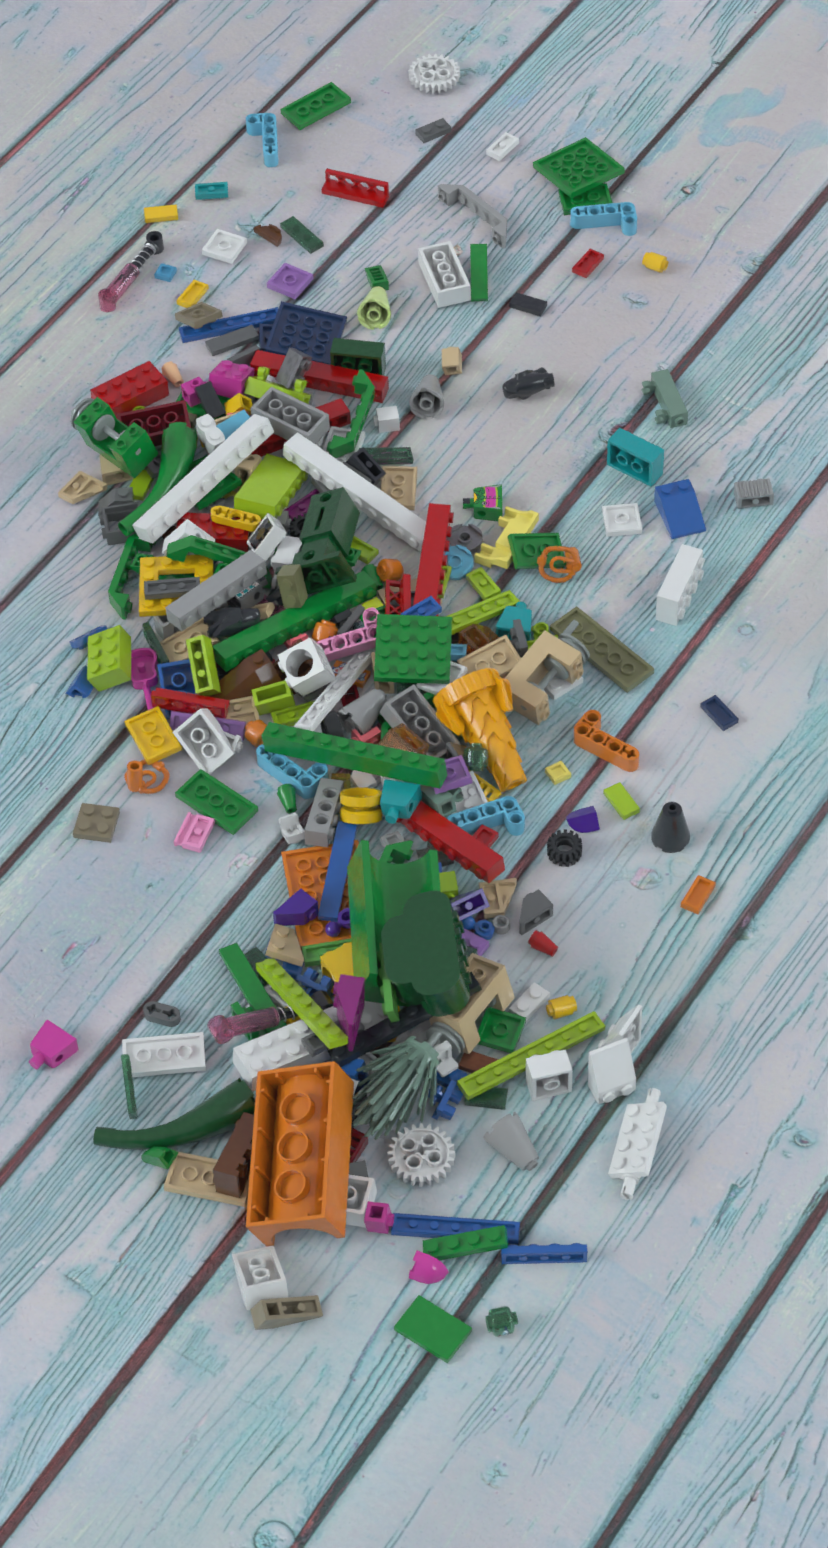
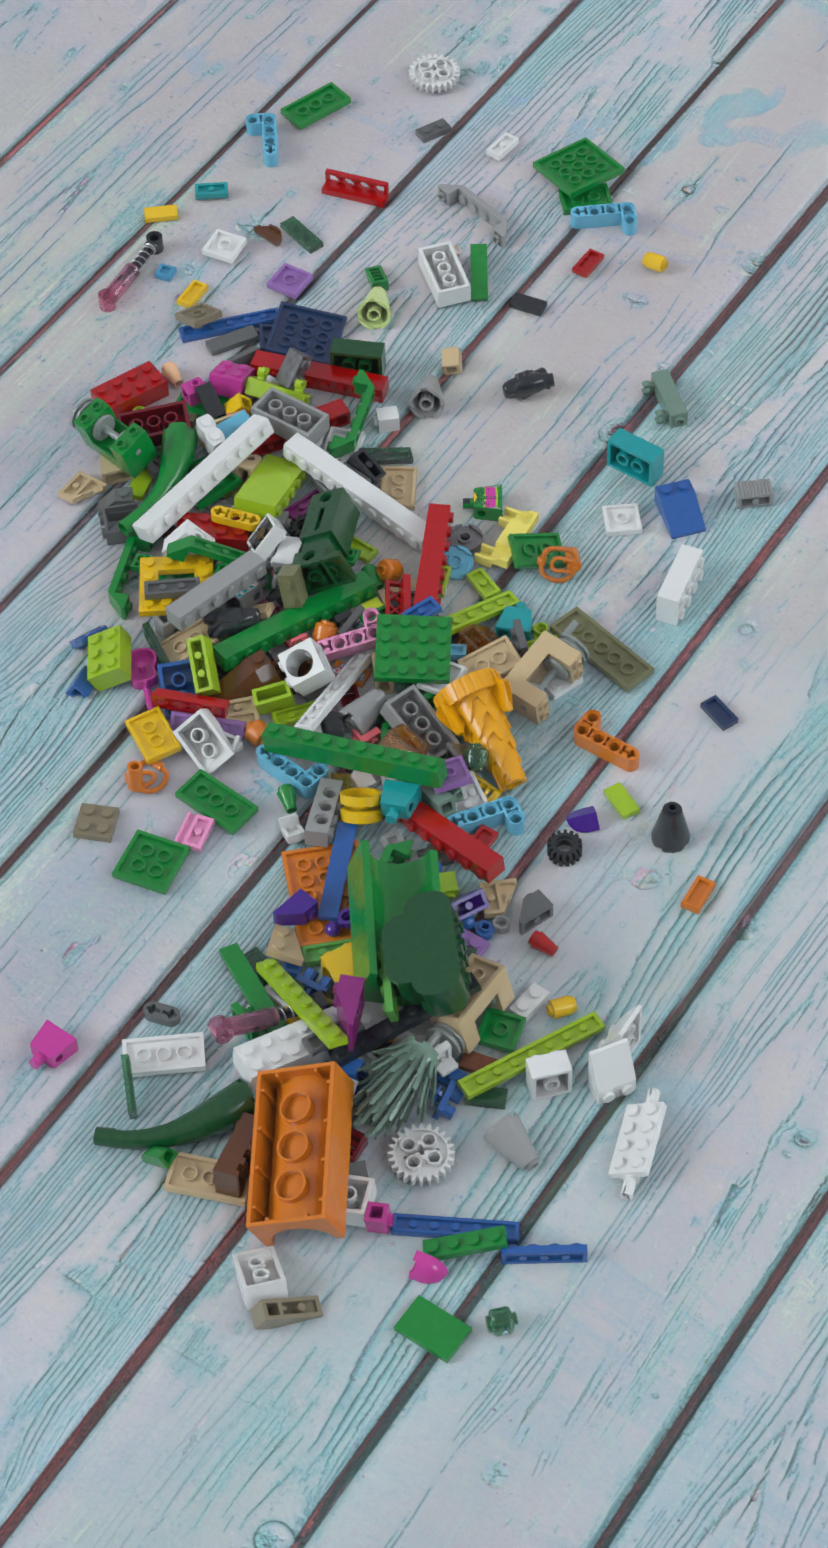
(151, 862): none -> green plate
(558, 772): light yellow tile -> none

